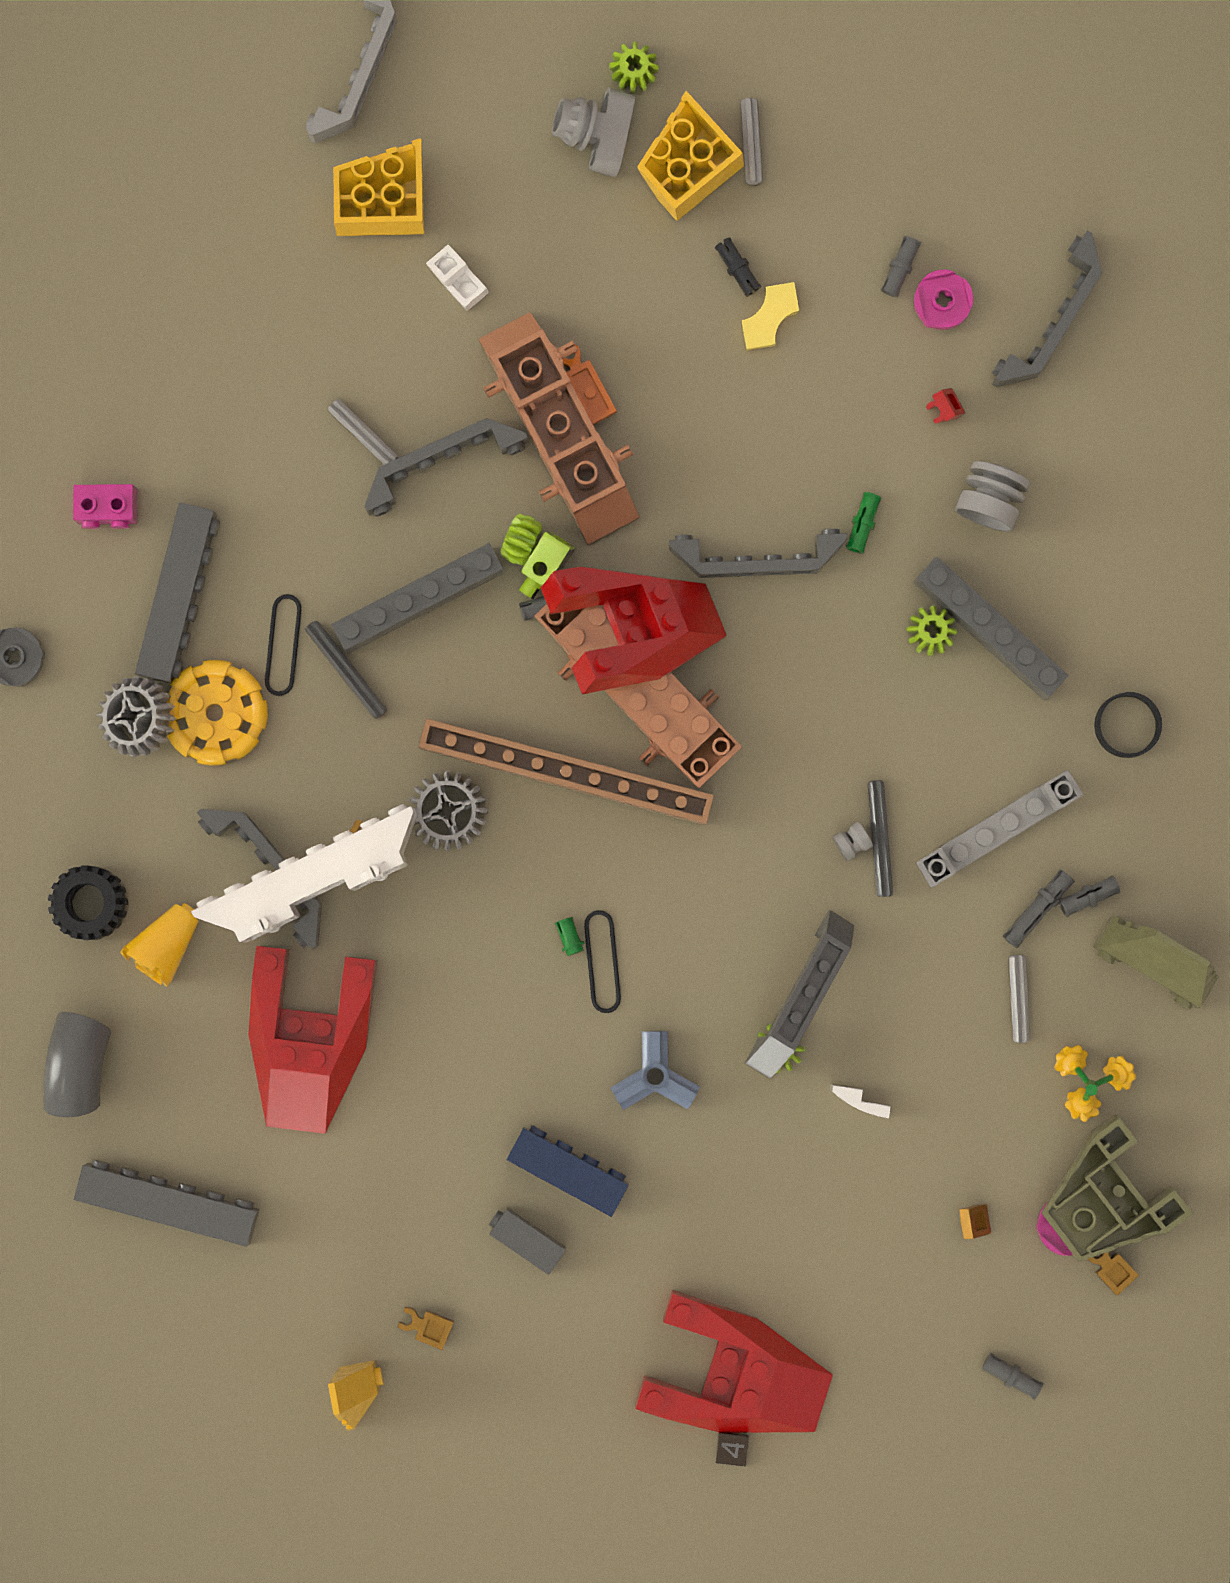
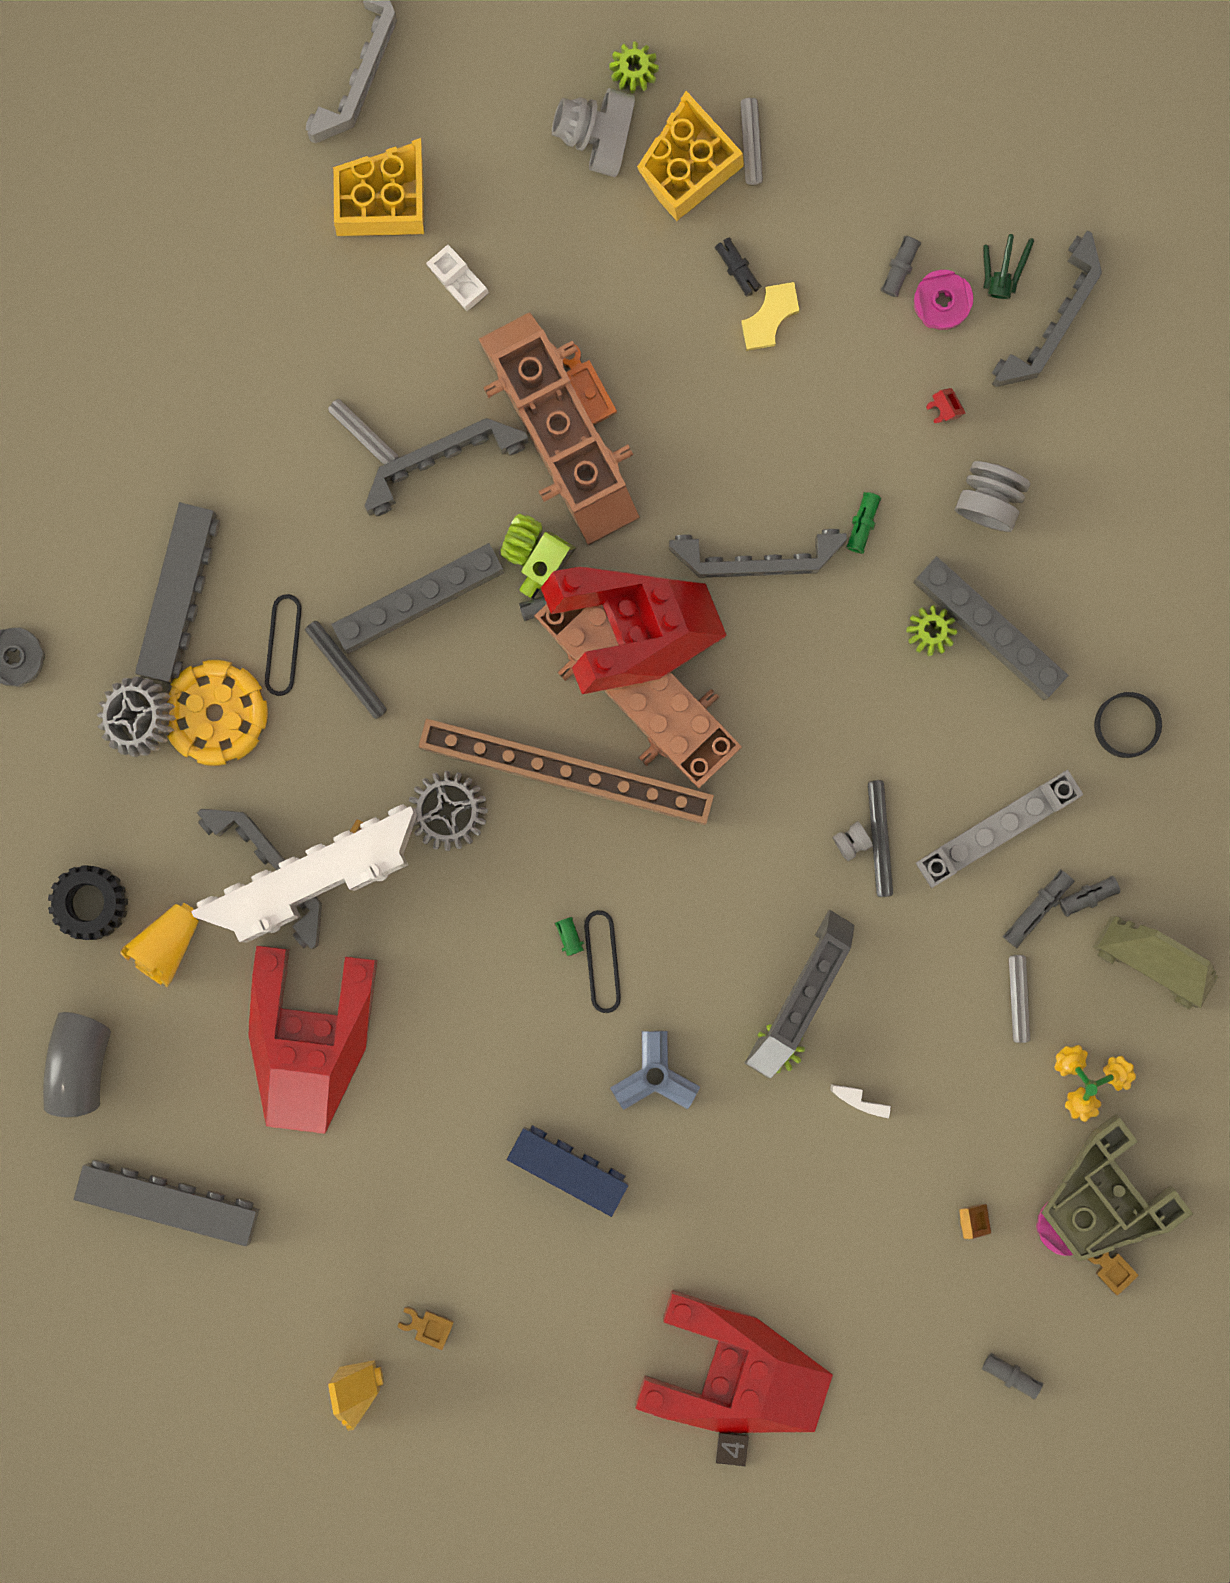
(105, 505): dark pink brick -> none
(526, 1240): dark grey brick -> none
(1001, 285): none -> dark green plant

